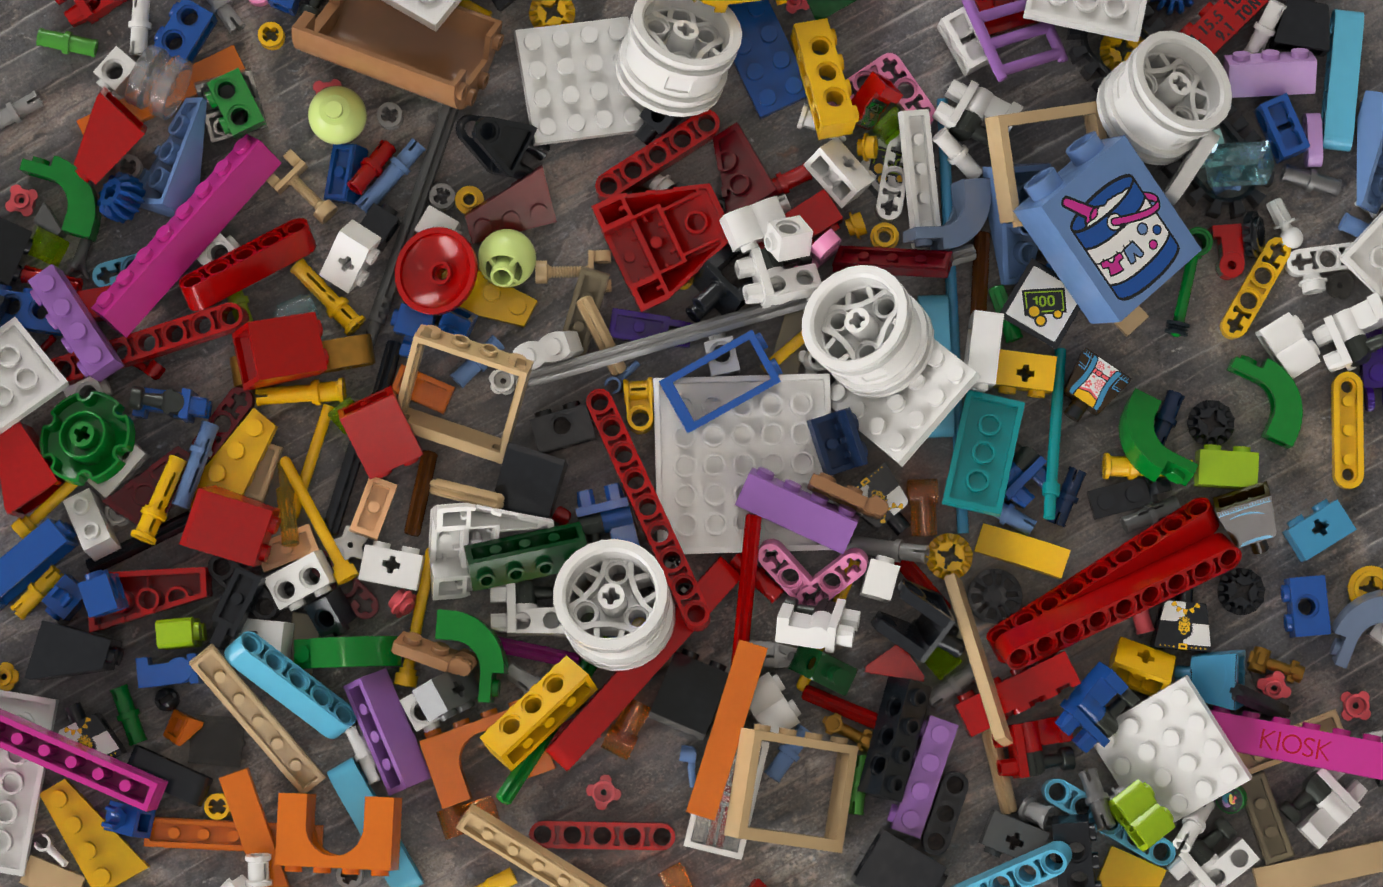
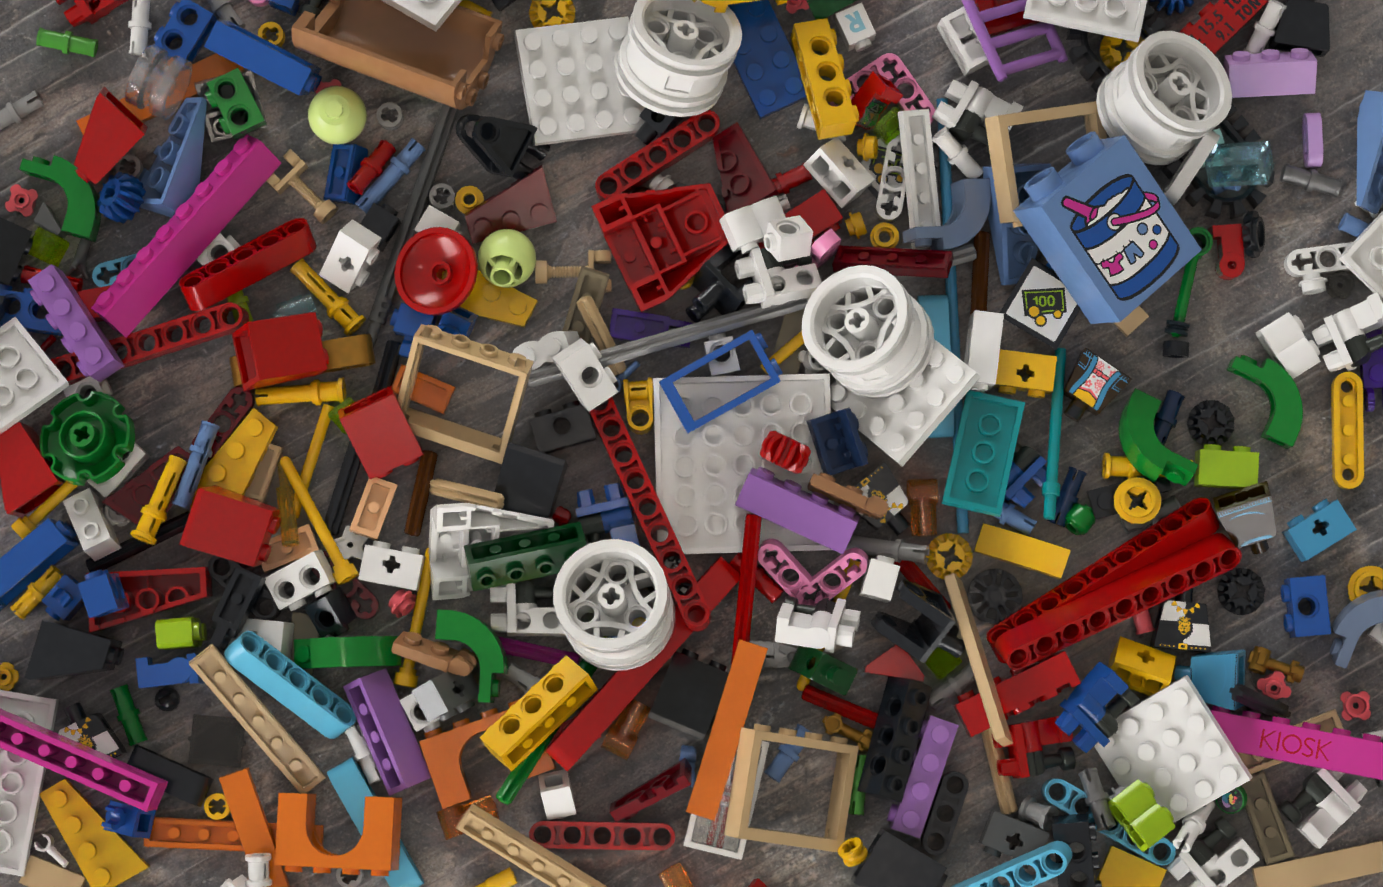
(115, 59): white brick -> none
(153, 369): red hand -> none
(175, 404): hips -> none
(181, 727): orange slope -> none
(263, 58): none -> blue window
(470, 369): medium blue pin -> none
(498, 388): white plate -> none
(557, 794): none -> white brick
(571, 364): none -> white brick
(595, 791): coral plate -> none
(657, 788): none -> dark red wing
(770, 705): white brick -> none
(785, 452): none -> red gear
(852, 852): none -> yellow bush
(855, 28): none -> white brick
(998, 298): green axle -> none
(1080, 519): none -> green piece
(1137, 486): none -> yellow gear
(1175, 349): none -> black axle
(1255, 288): yellow beam -> none
(1281, 128): blue brick -> none
(1291, 236): white axle -> none
(1342, 79): medium azure beam -> none

